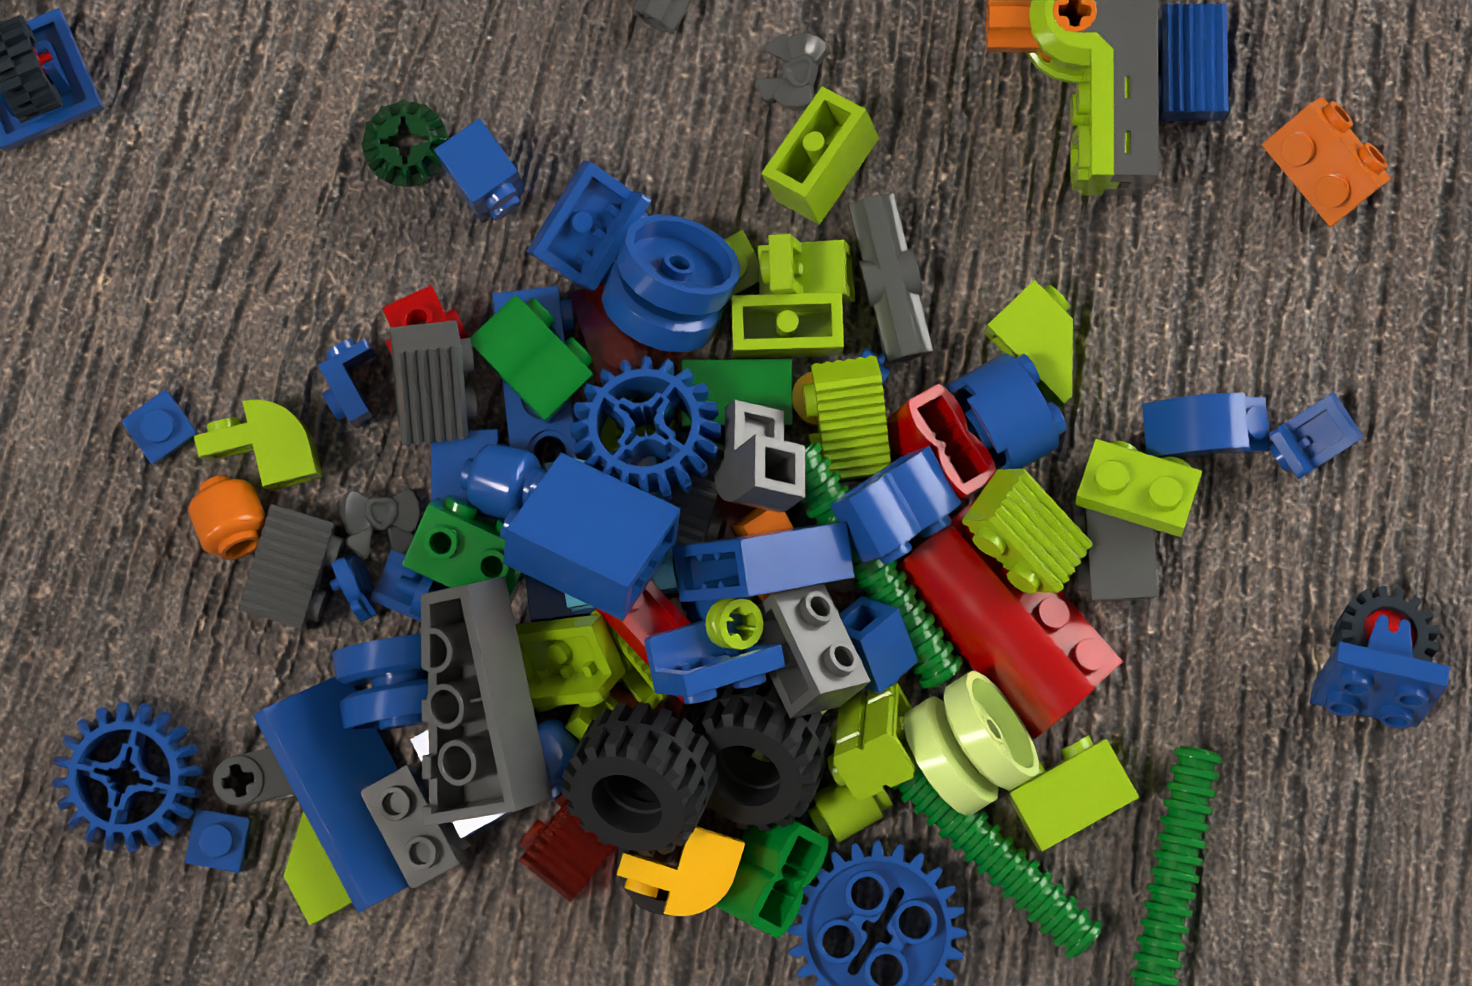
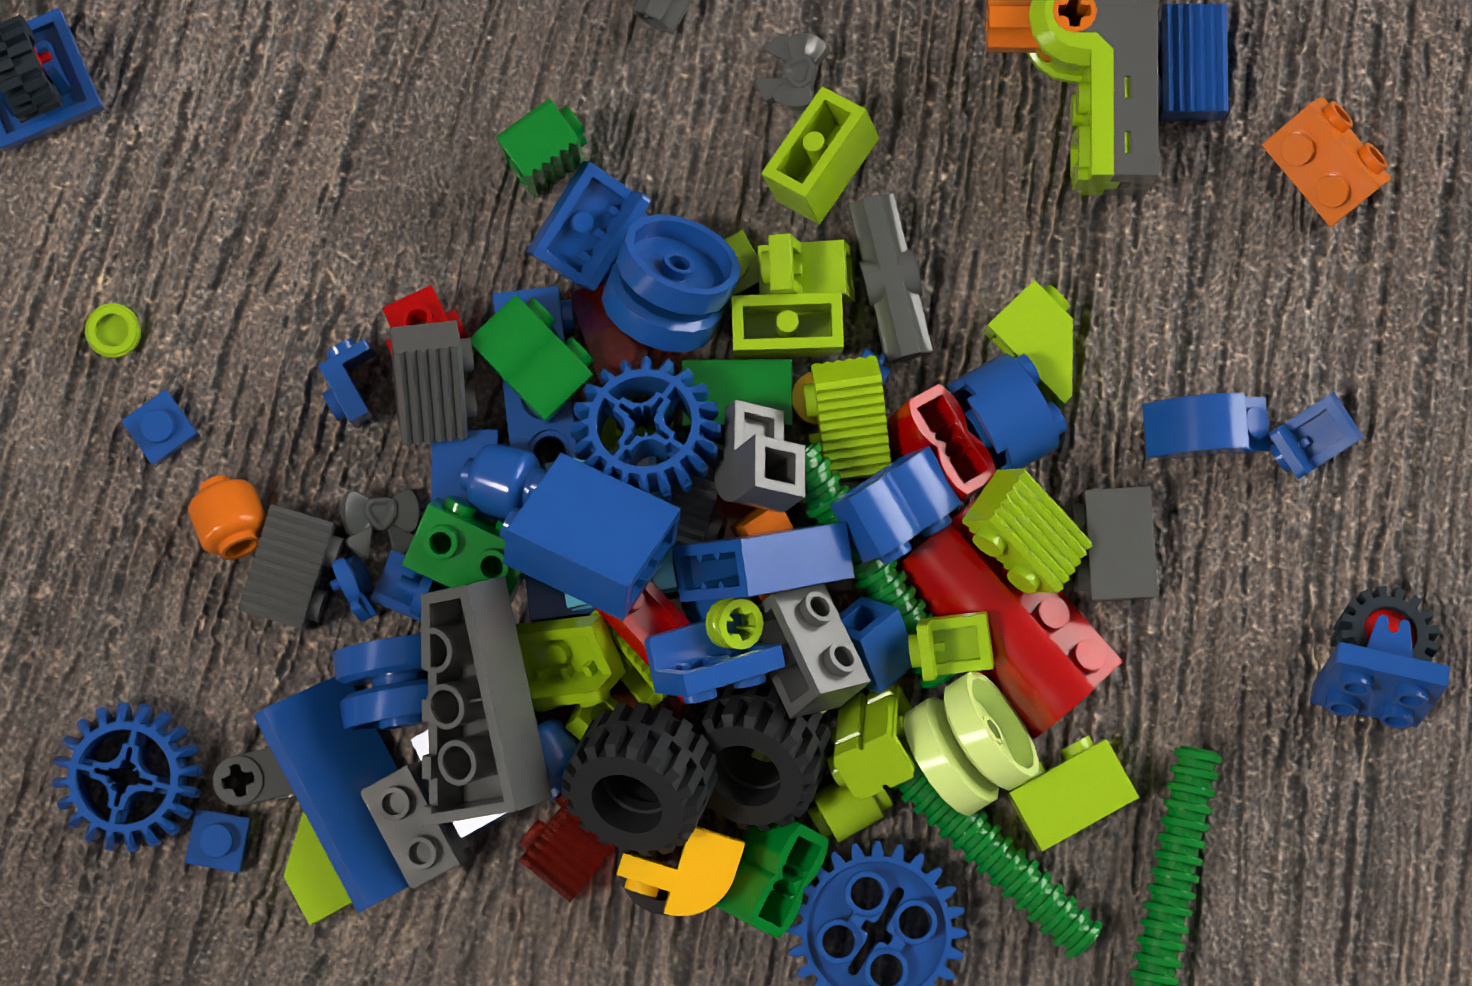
(113, 330): none -> lime tile
(278, 438): lime brick -> none
(386, 160): dark green gear -> none
(481, 172): blue brick -> none
(543, 146): none -> green brick
(951, 645): none -> lime bracket
(1138, 487): lime bracket -> none

